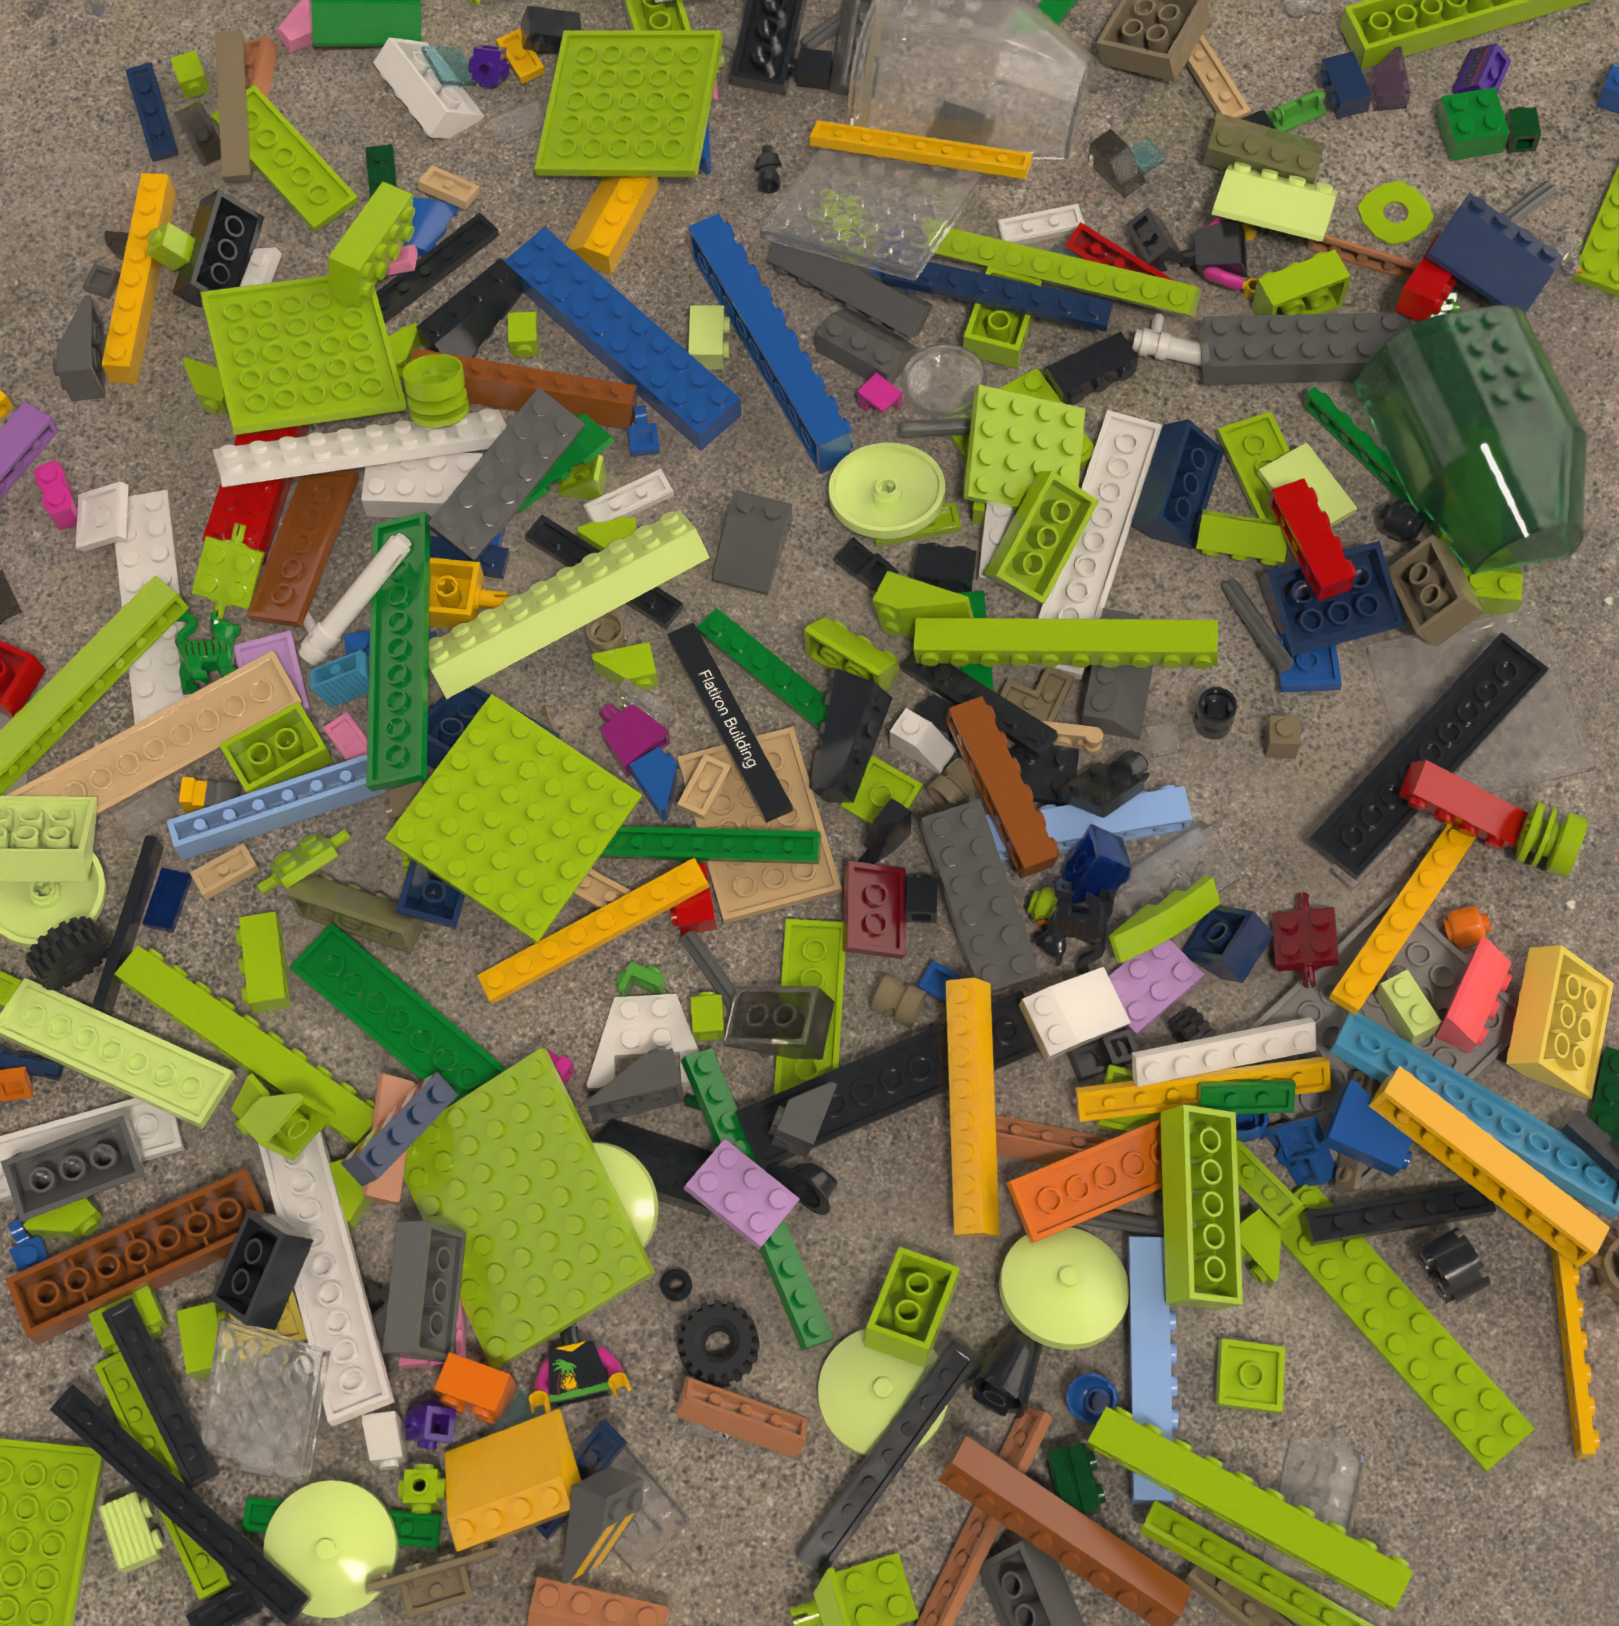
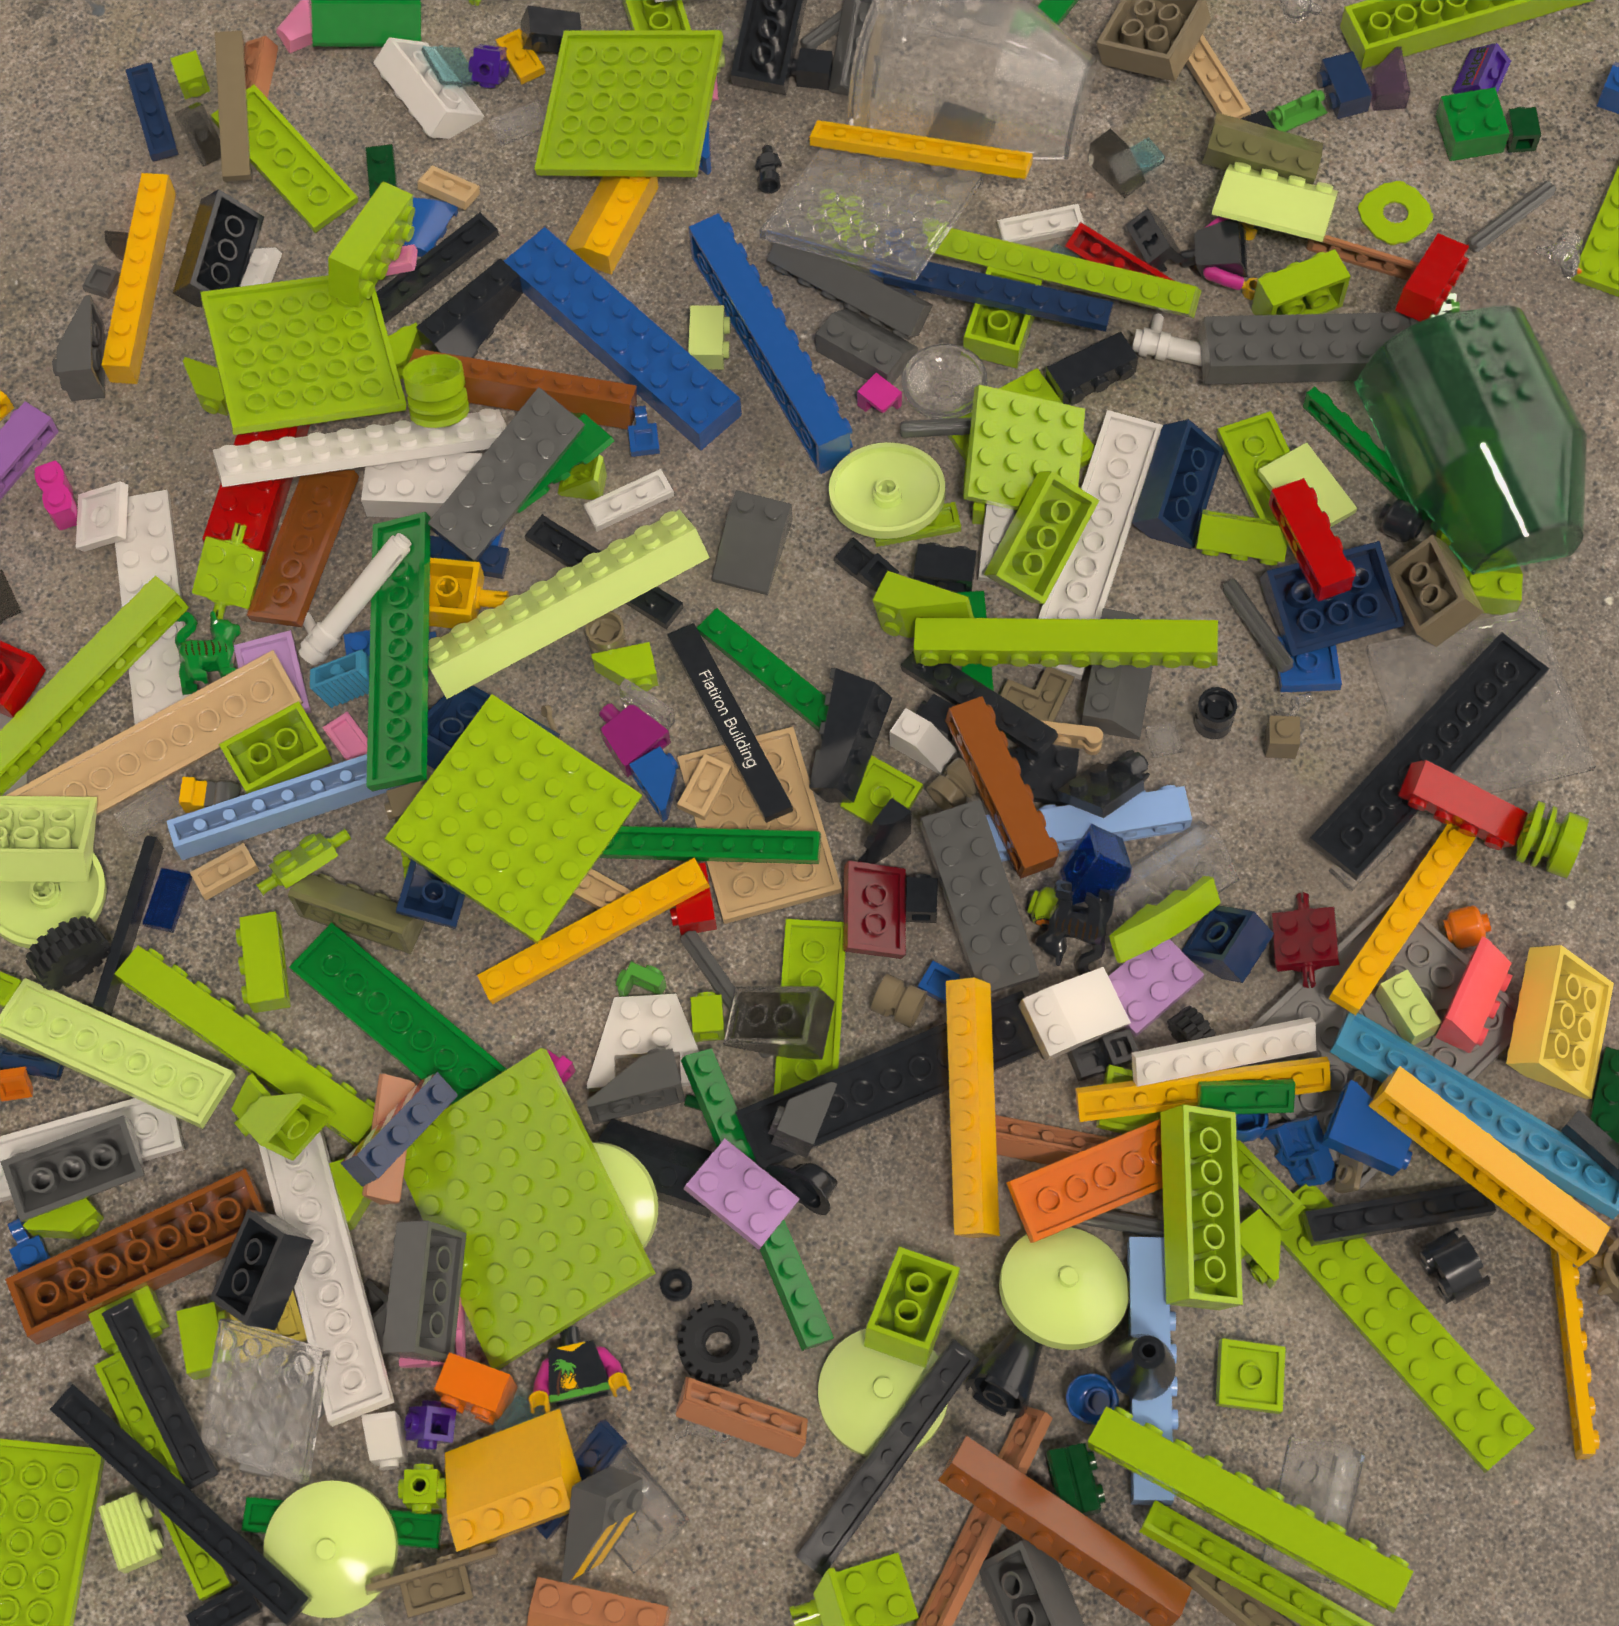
(170, 246): lime brick -> none
(523, 334): lime brick -> none
(603, 533): lime slope -> none
(836, 647): lime slope -> none
(1142, 1367): none -> black cone
(1494, 255): dark blue slope -> none

